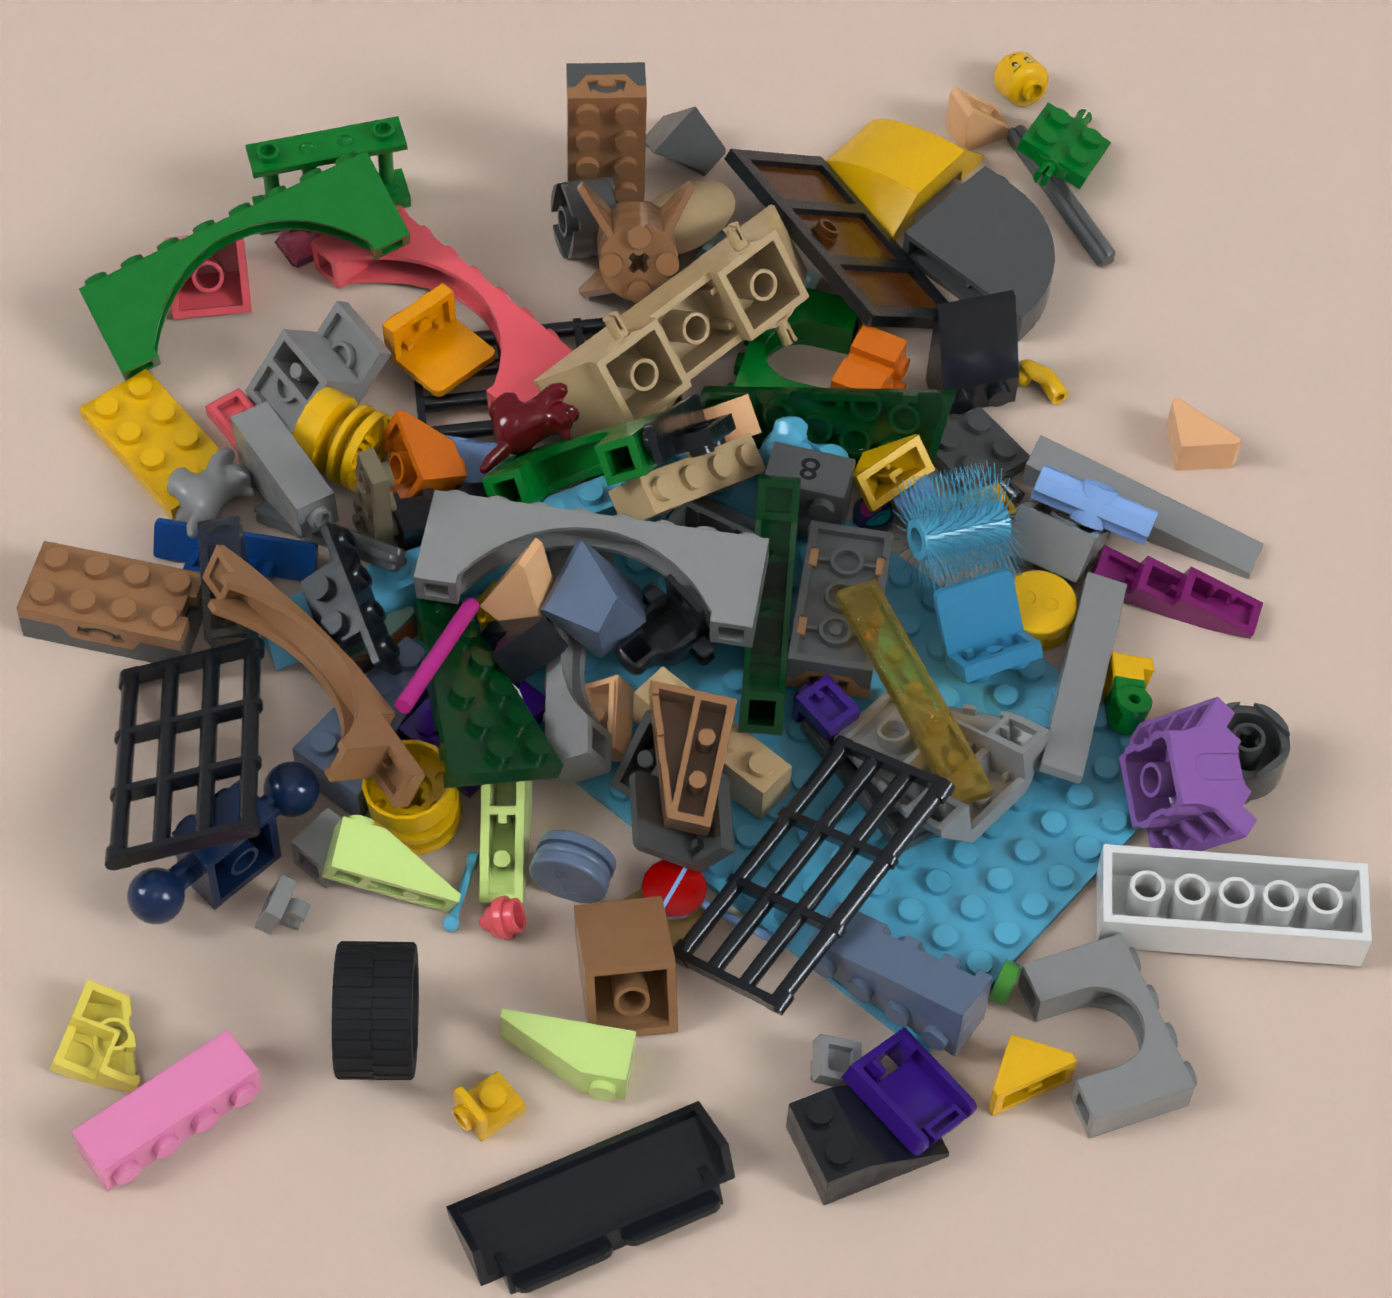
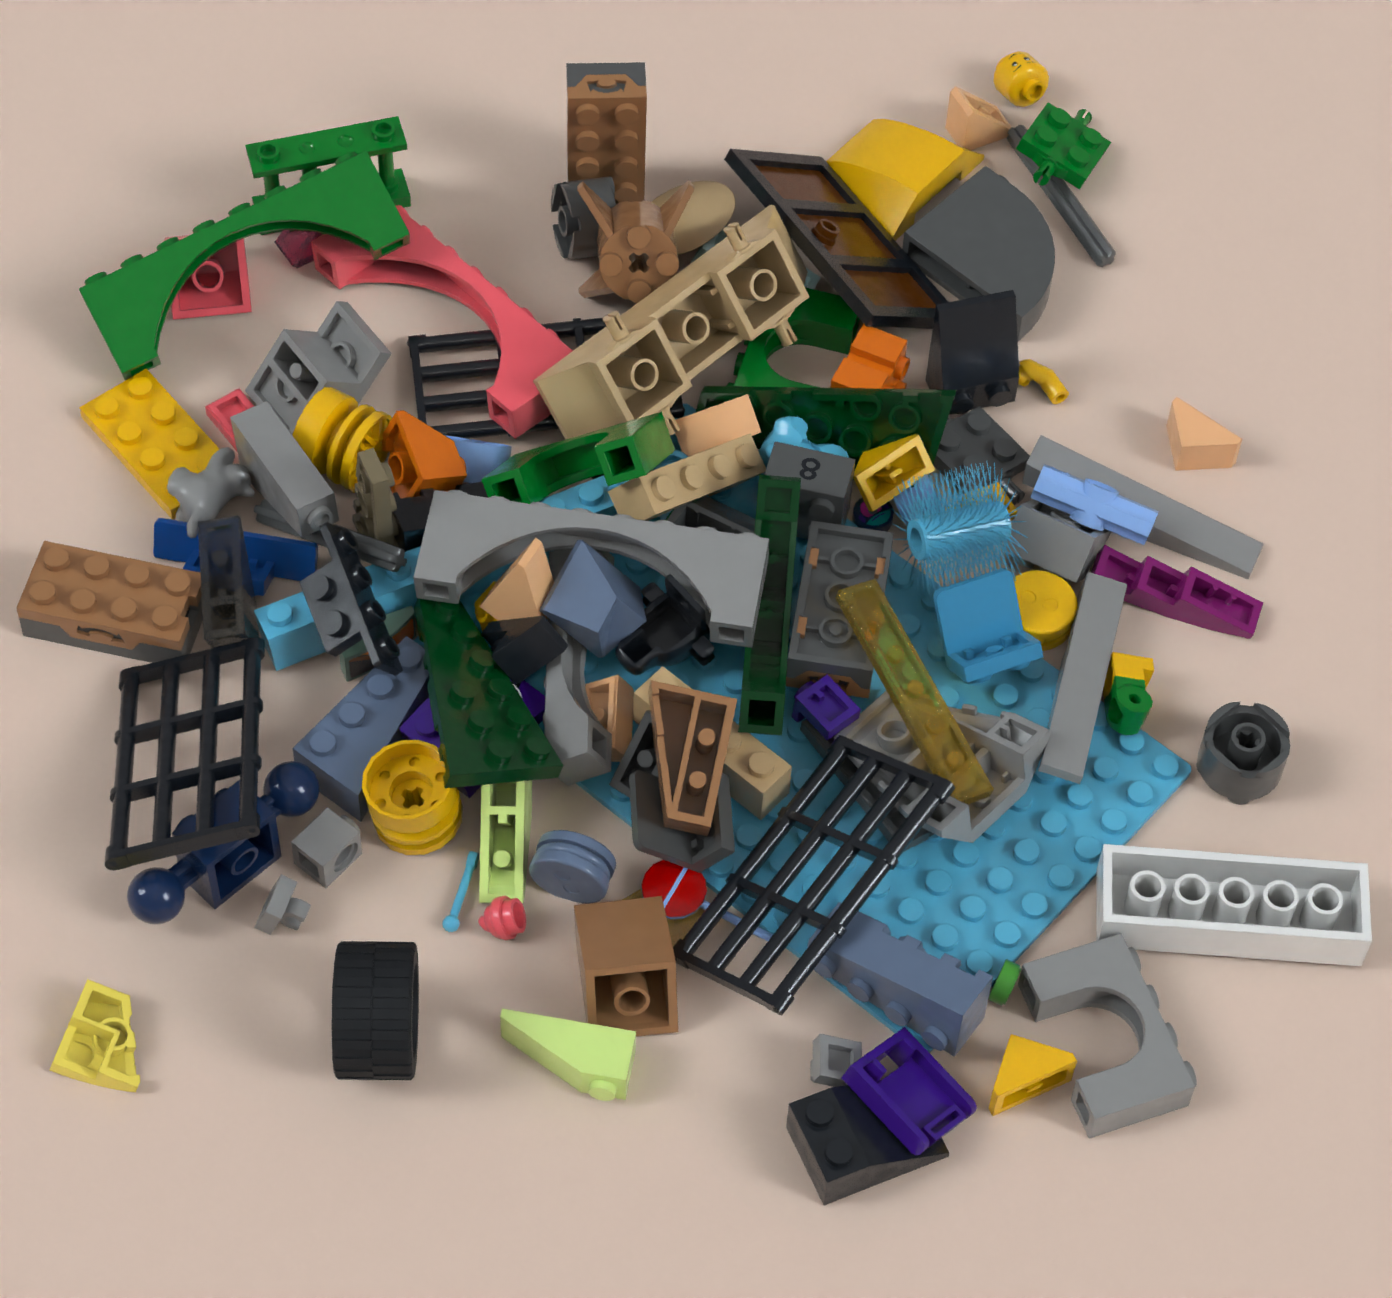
(167, 1110): bright pink brick -> none
(367, 740): medium nougat slope -> none
(381, 863): yellowish green slope -> none
(434, 344): light orange bracket -> none
(437, 655): dark pink bar -> none
(487, 1106): yellow bracket -> none
(523, 425): dark red animal -> none
(595, 1201): black slope -> none
(685, 430): black bracket -> none
(687, 140): dark grey slope -> none
(1187, 779): medium lavender slope -> none

